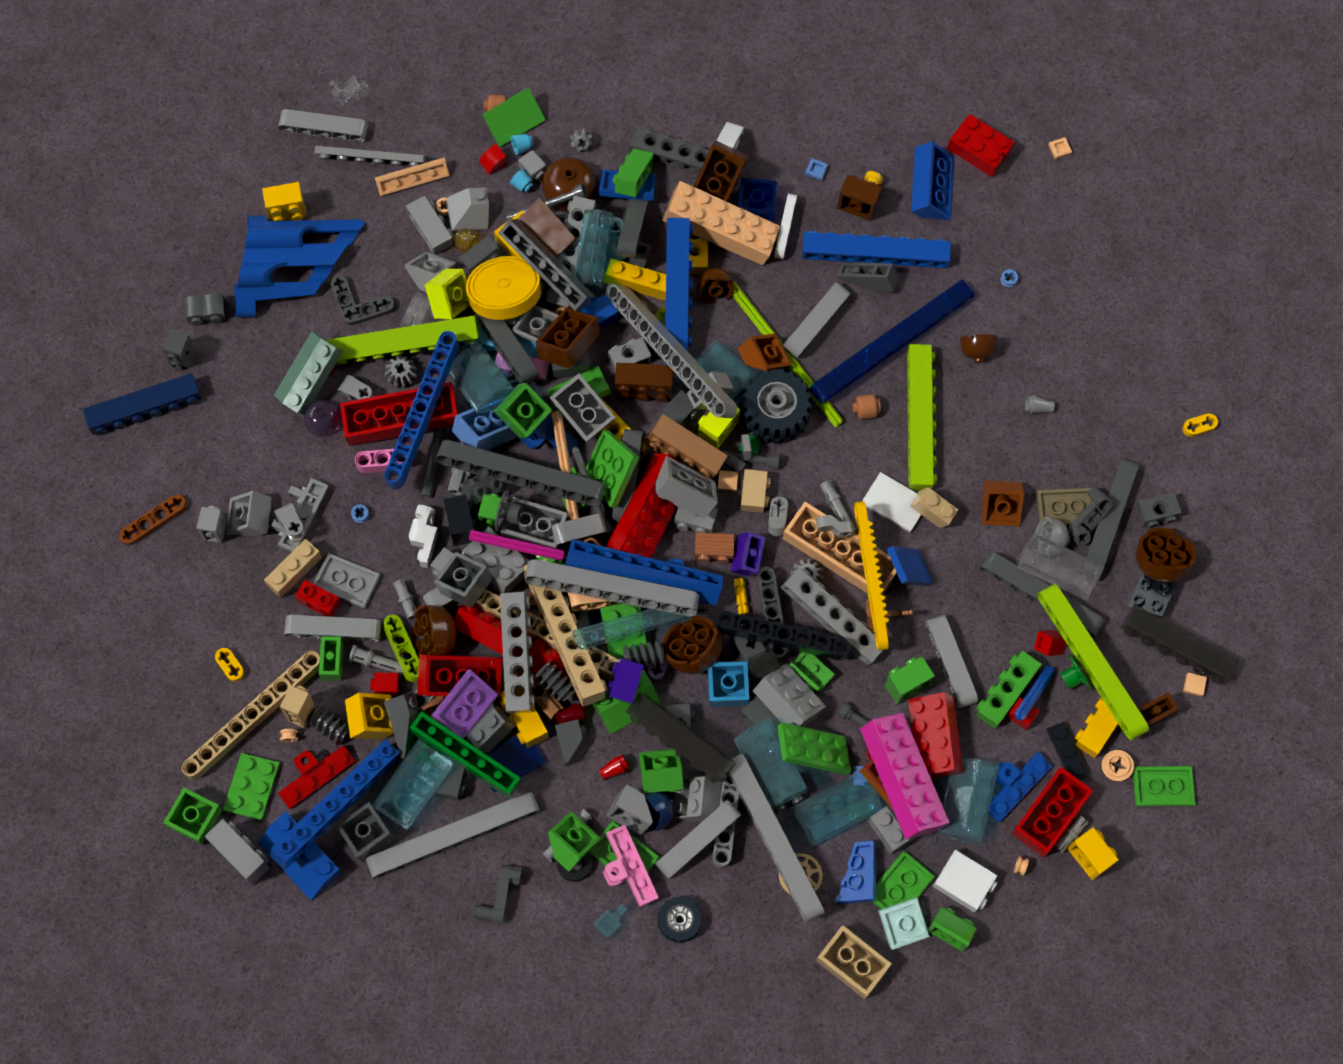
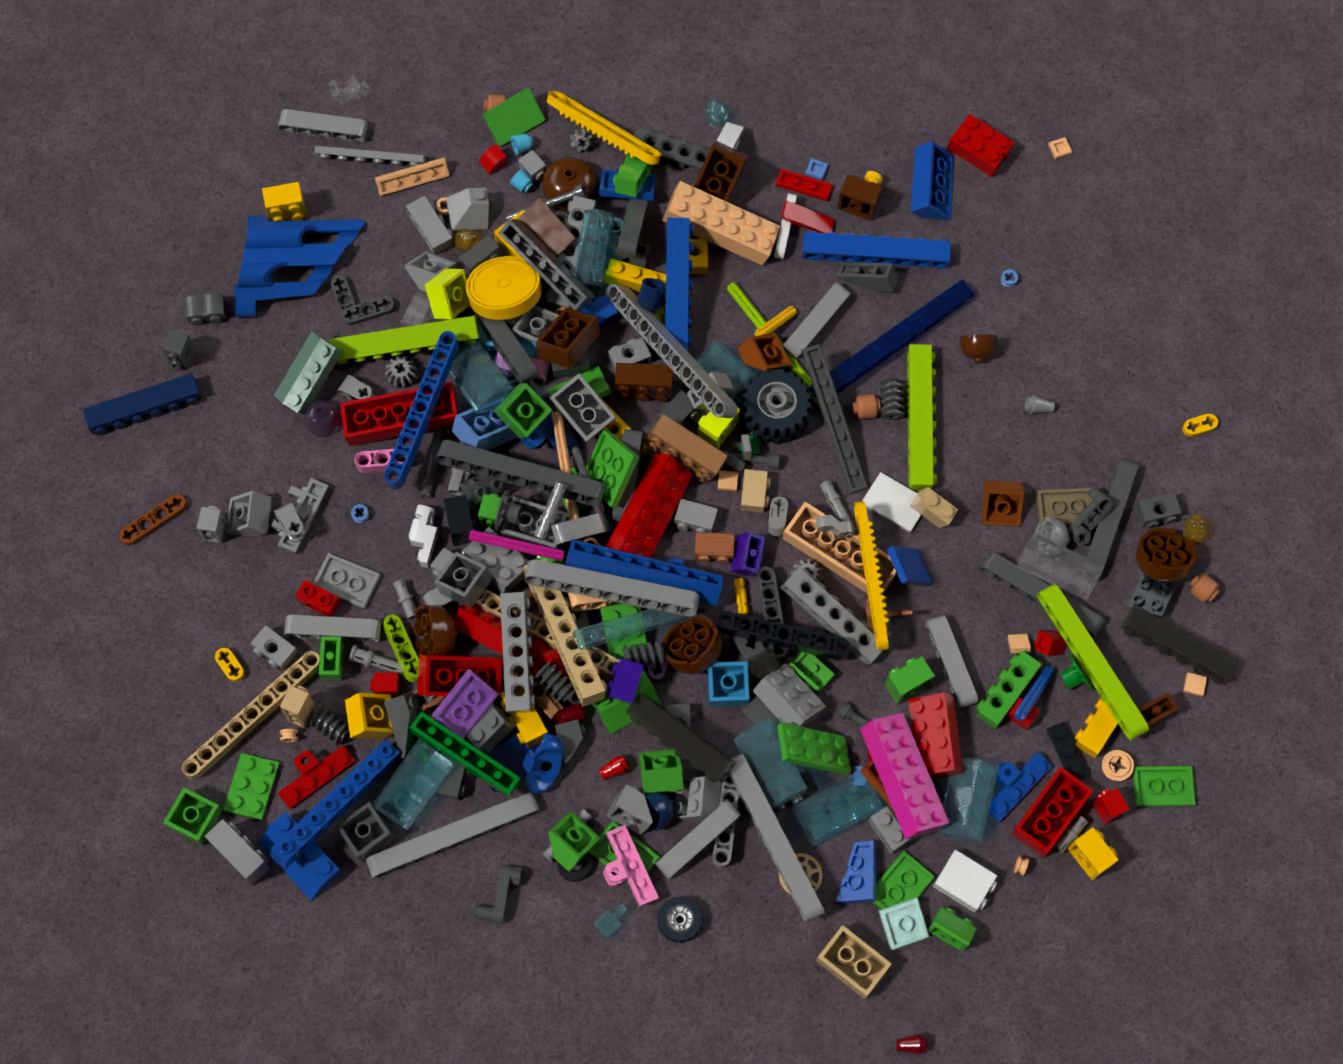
(268, 638): none -> light grey brick
(292, 568): tan brick -> none
(550, 750): none -> blue piece
(552, 506): none -> light grey pin
(603, 128): none -> yellow gear
(651, 293): none -> dark blue piece
(686, 488): light grey slope -> none
(715, 282): reddish brown cylinder -> none
(716, 112): none -> clear light blue piece
(758, 197): clear blue brick -> none
(776, 322): none -> yellow axle
(804, 185): none -> red tile
(806, 218): none -> tile
(834, 418): none -> dark grey tile
(891, 398): none -> dark grey piece
(913, 1044): none -> dark red cone
(1019, 643): none -> light nougat tile
(1110, 805): none -> red brick
(1196, 529): none -> clear yellow head
(1204, 588): none -> nougat head

